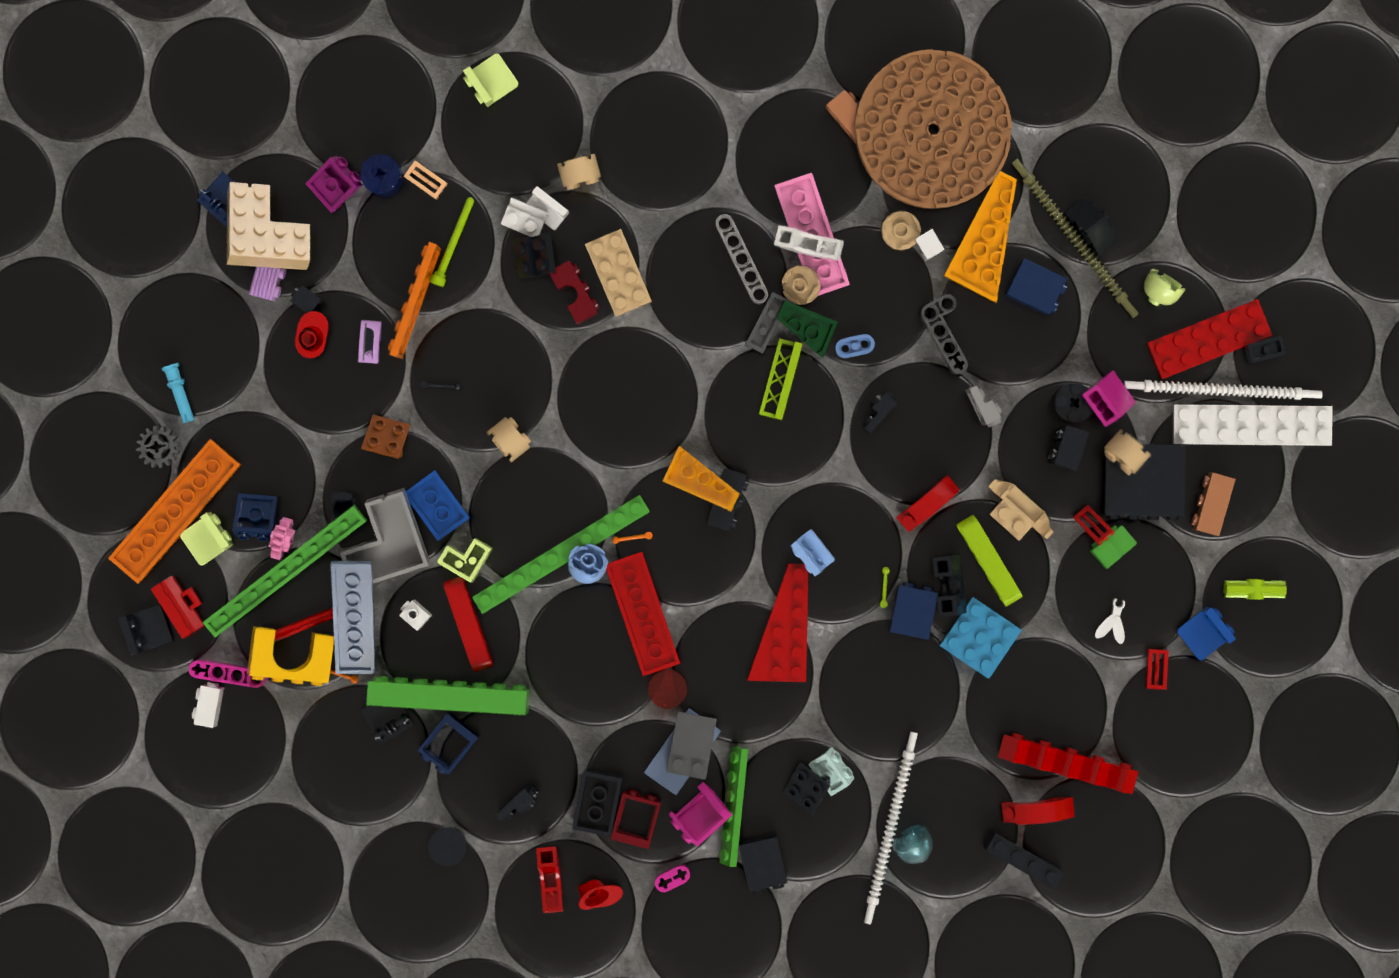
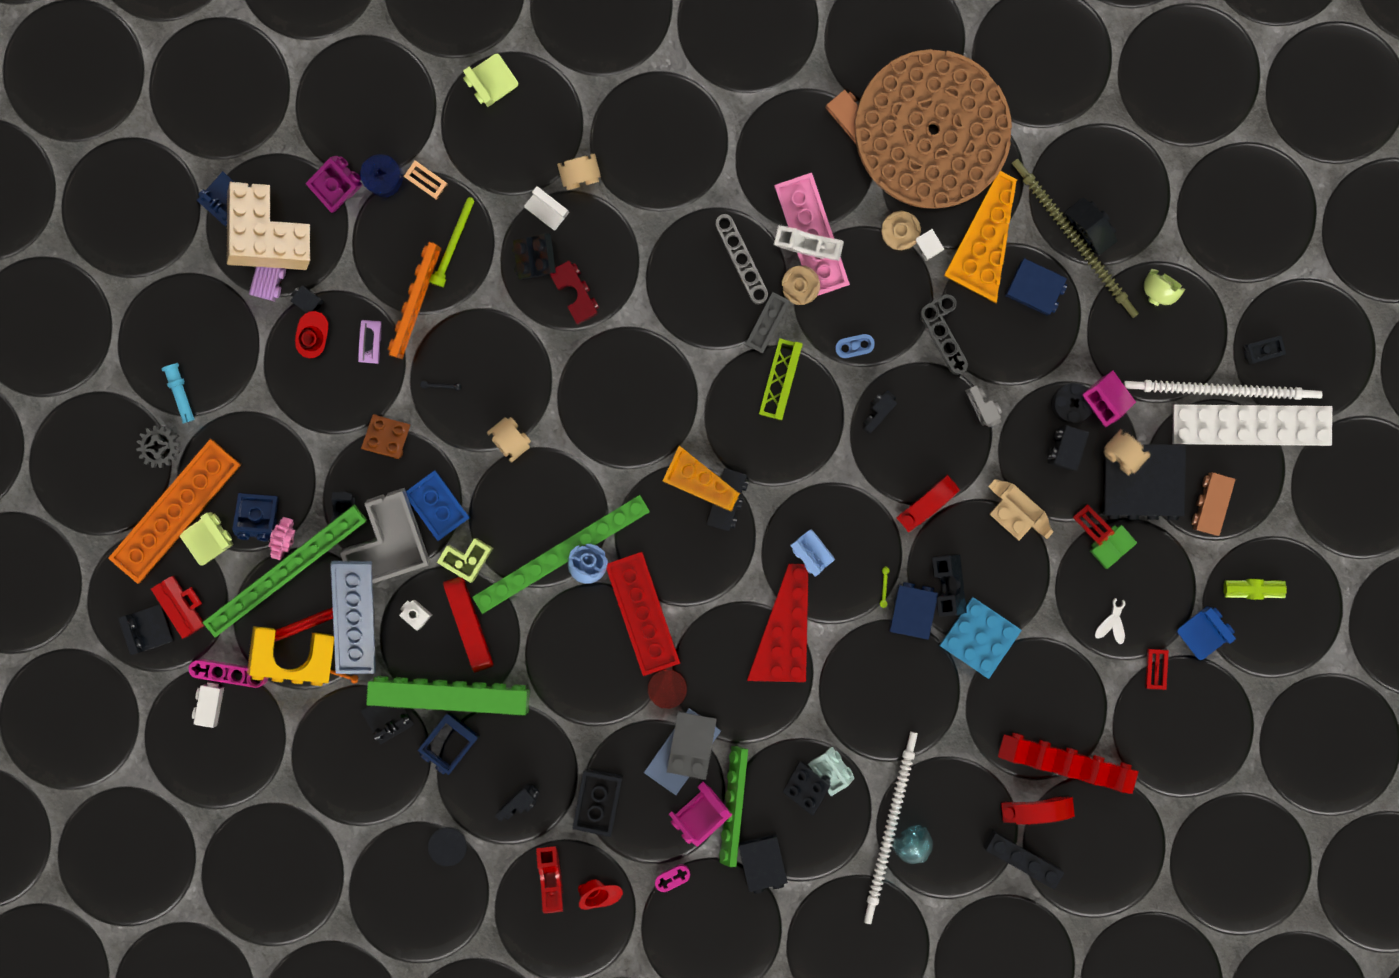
(524, 218): white plate -> none
(618, 272): tan plate -> none
(630, 838): dark red window -> none
(648, 535): orange hinge -> none
(807, 326): dark green wing -> none
(989, 560): lime beam -> none
(1209, 339): red plate -> none

